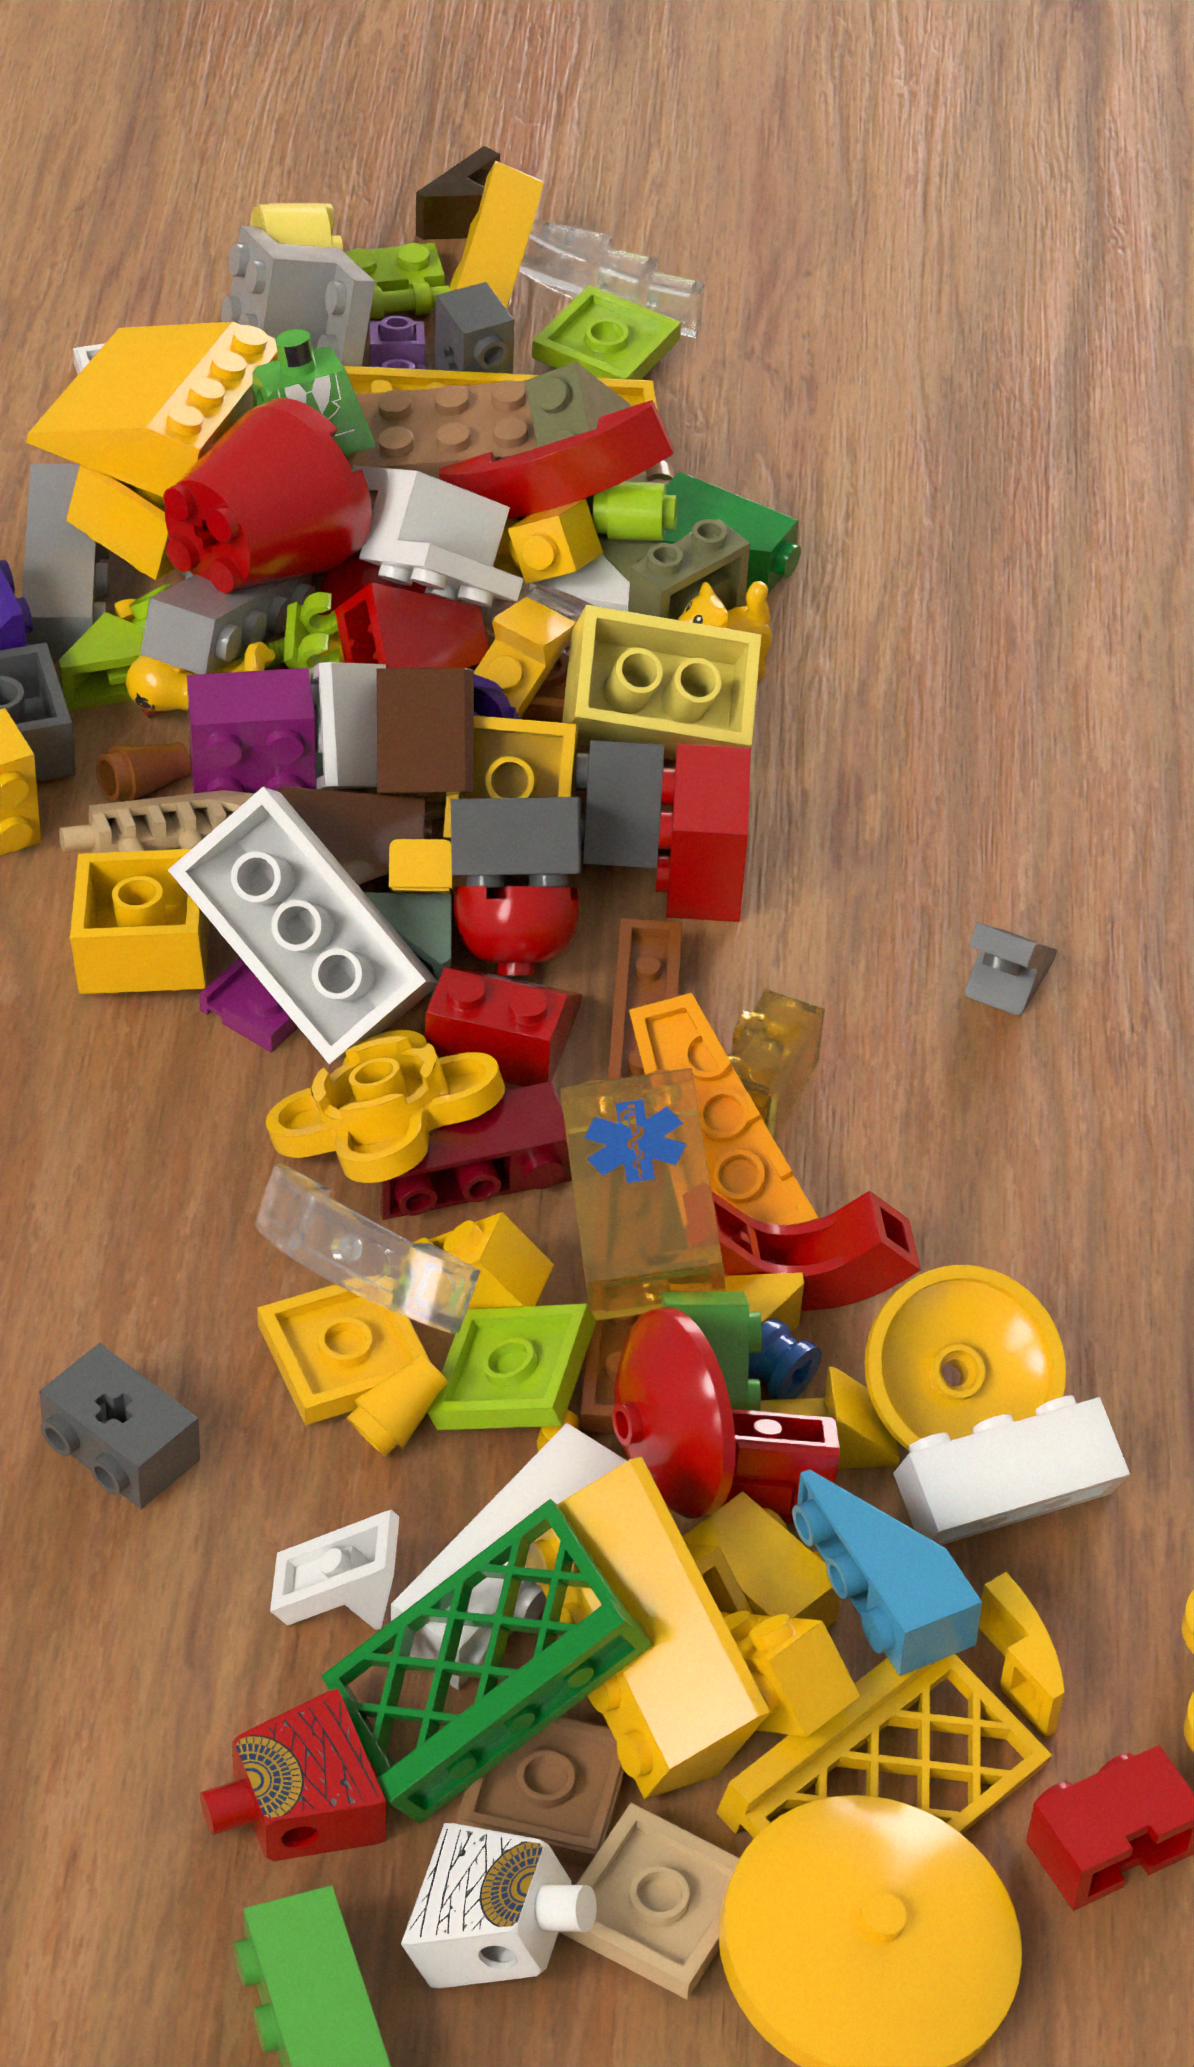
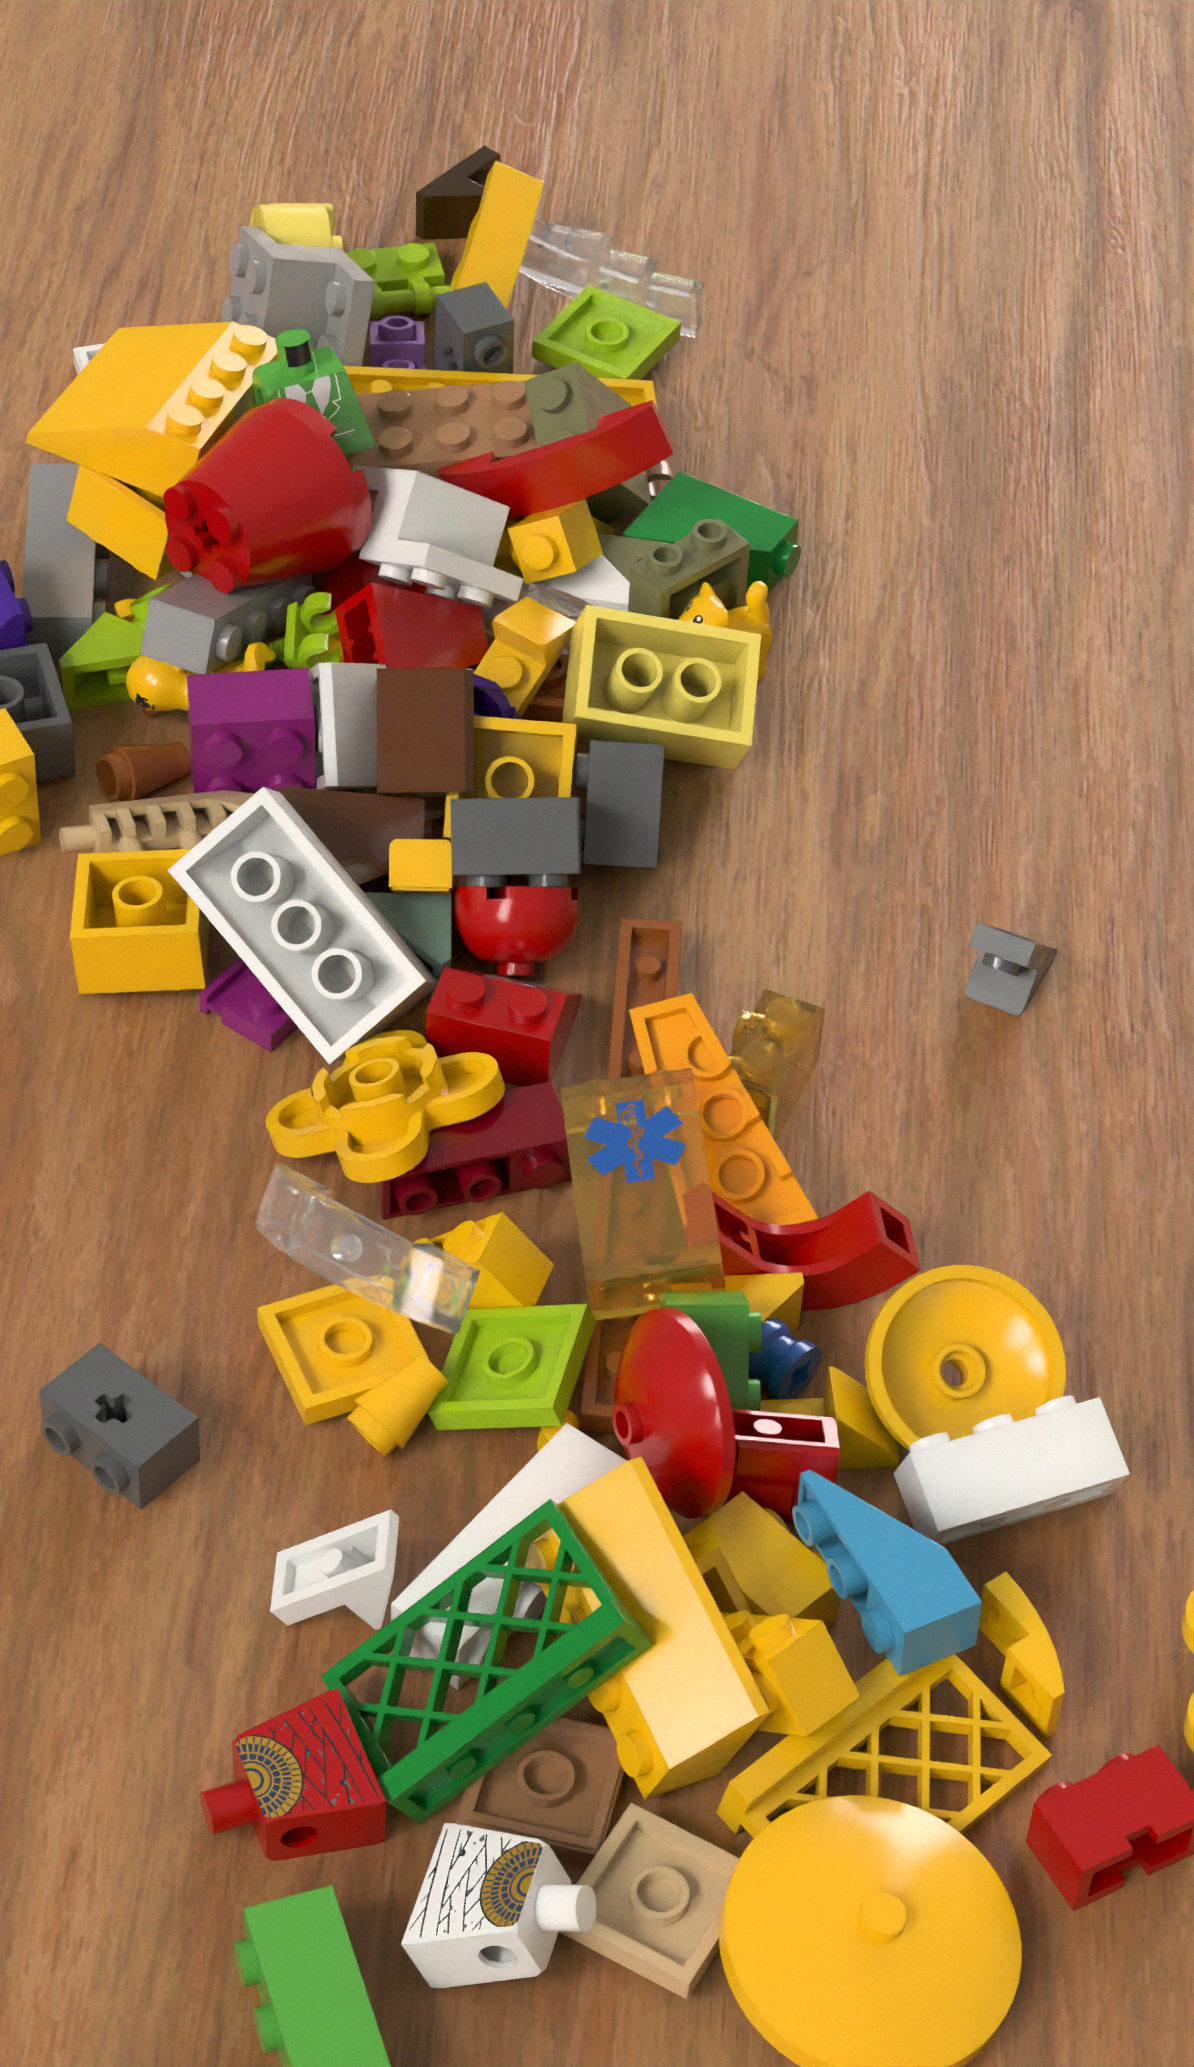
(635, 511): lime brick -> none
(704, 832): red brick -> none

